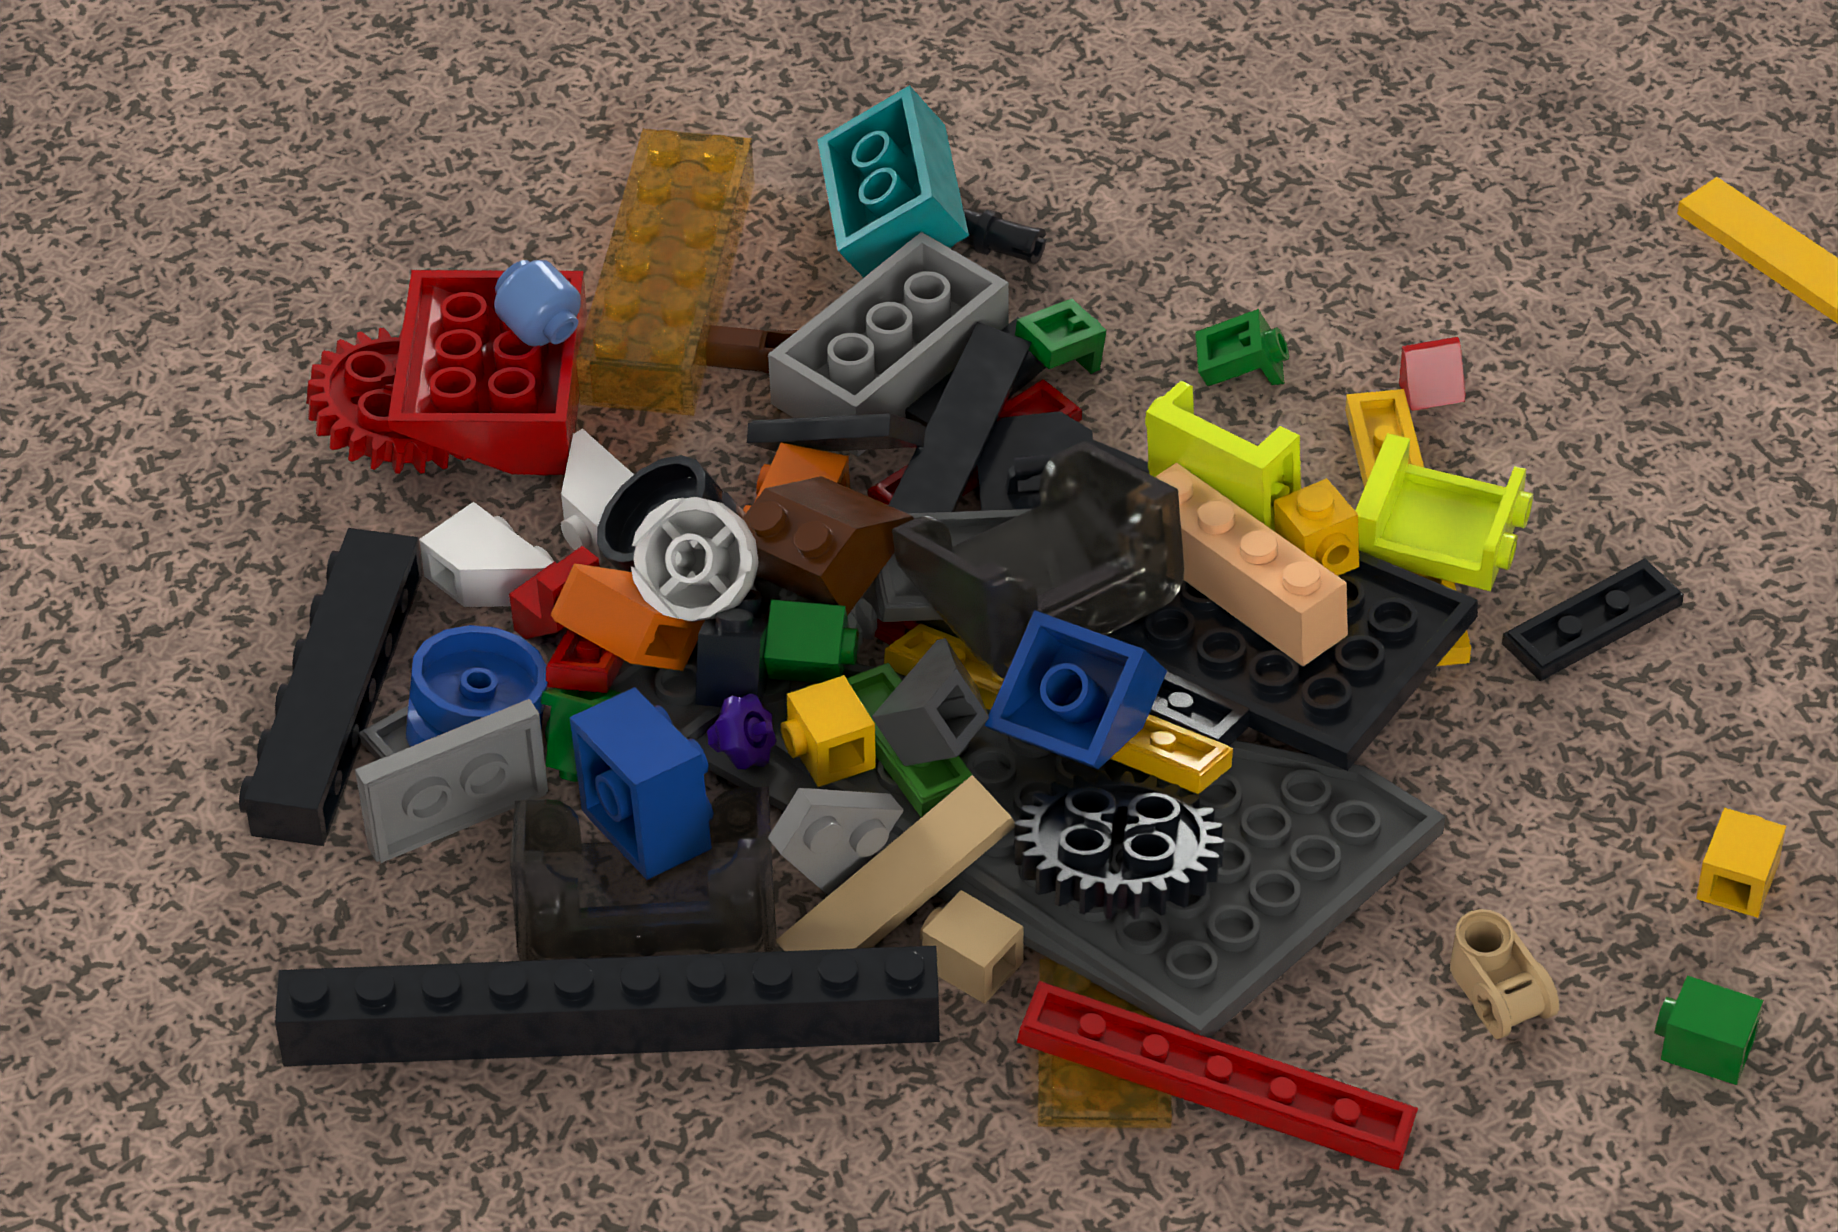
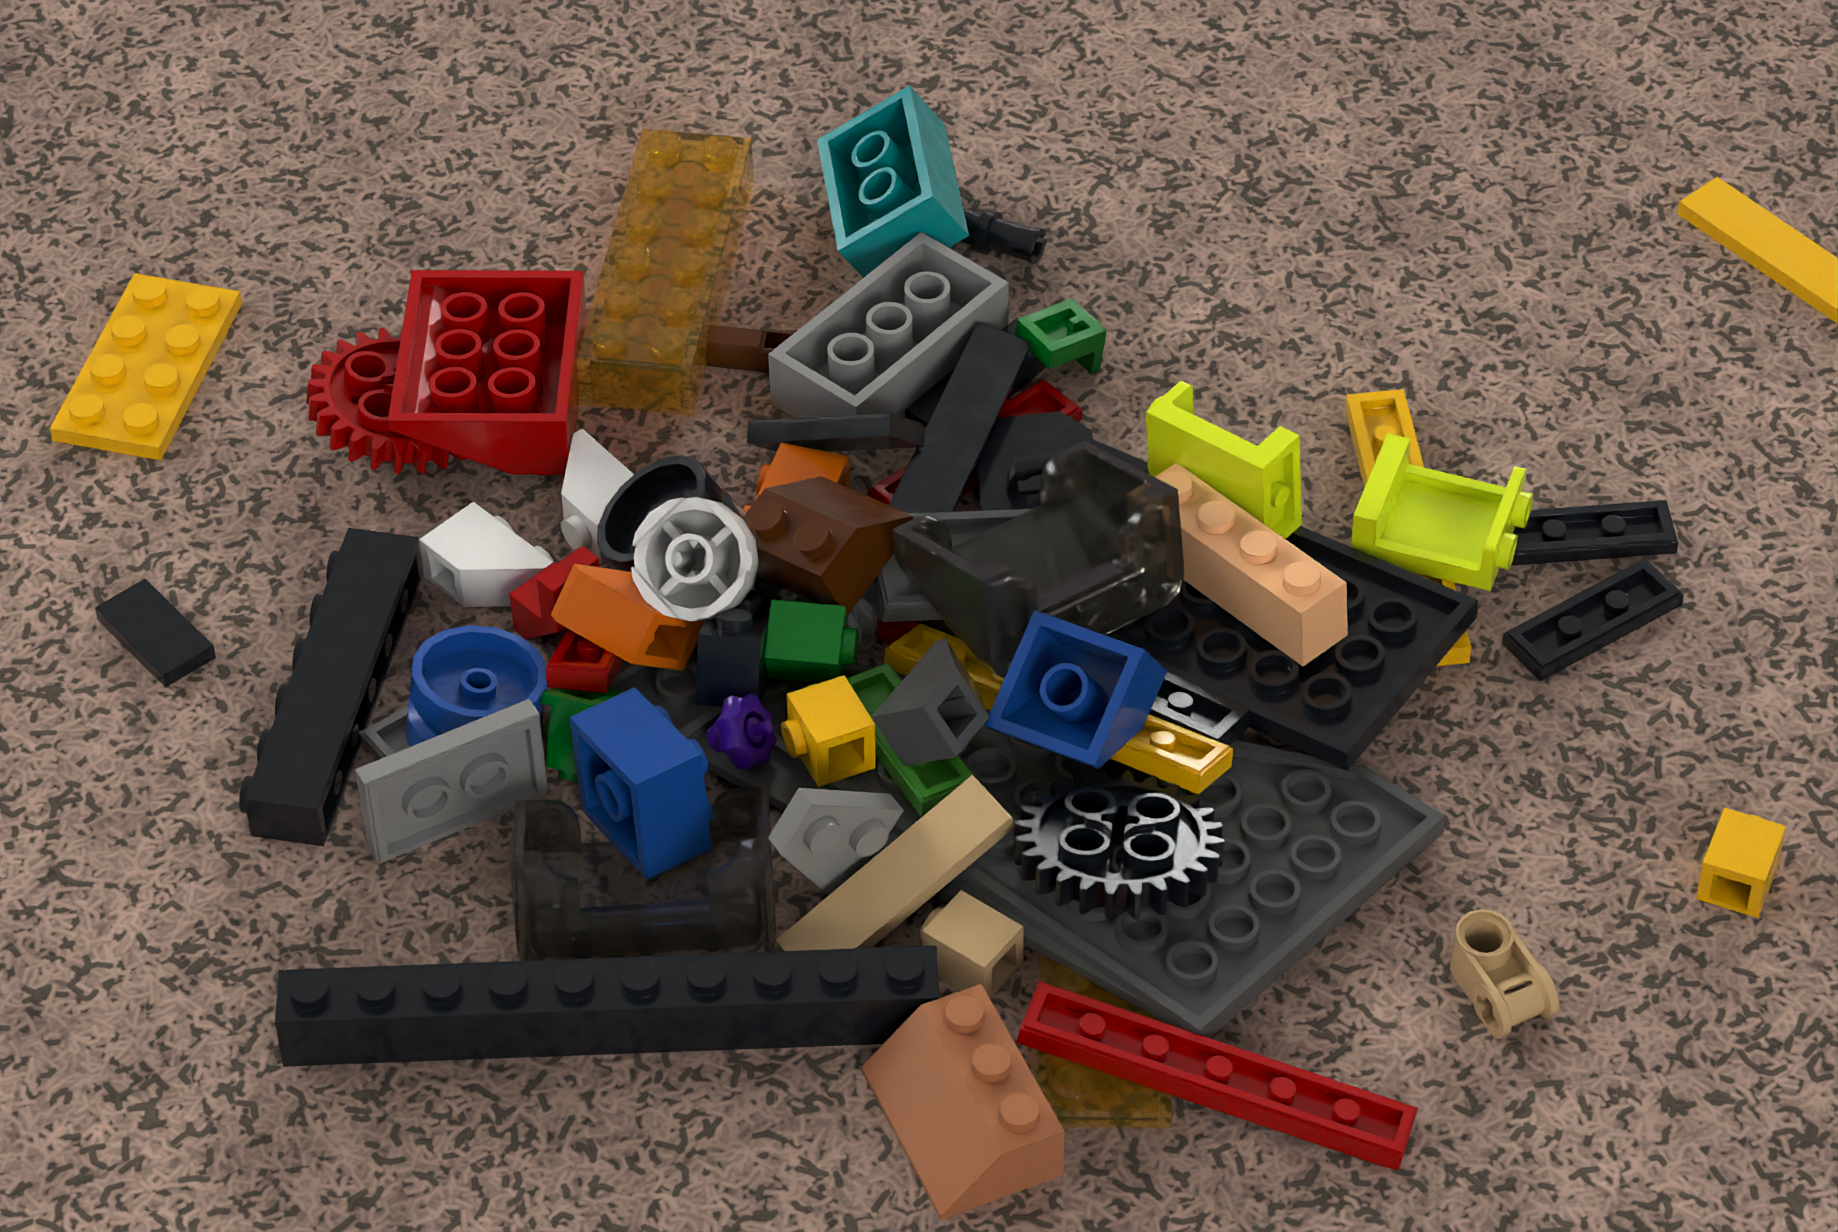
(146, 366): none -> yellow plate
(155, 632): none -> black tile
(537, 302): medium blue head -> none
(965, 1104): none -> nougat slope
(1239, 348): green bracket -> none
(1320, 525): yellow brick -> none
(1432, 373): slope -> none
(1596, 533): none -> black tile
(1709, 1029): green brick -> none

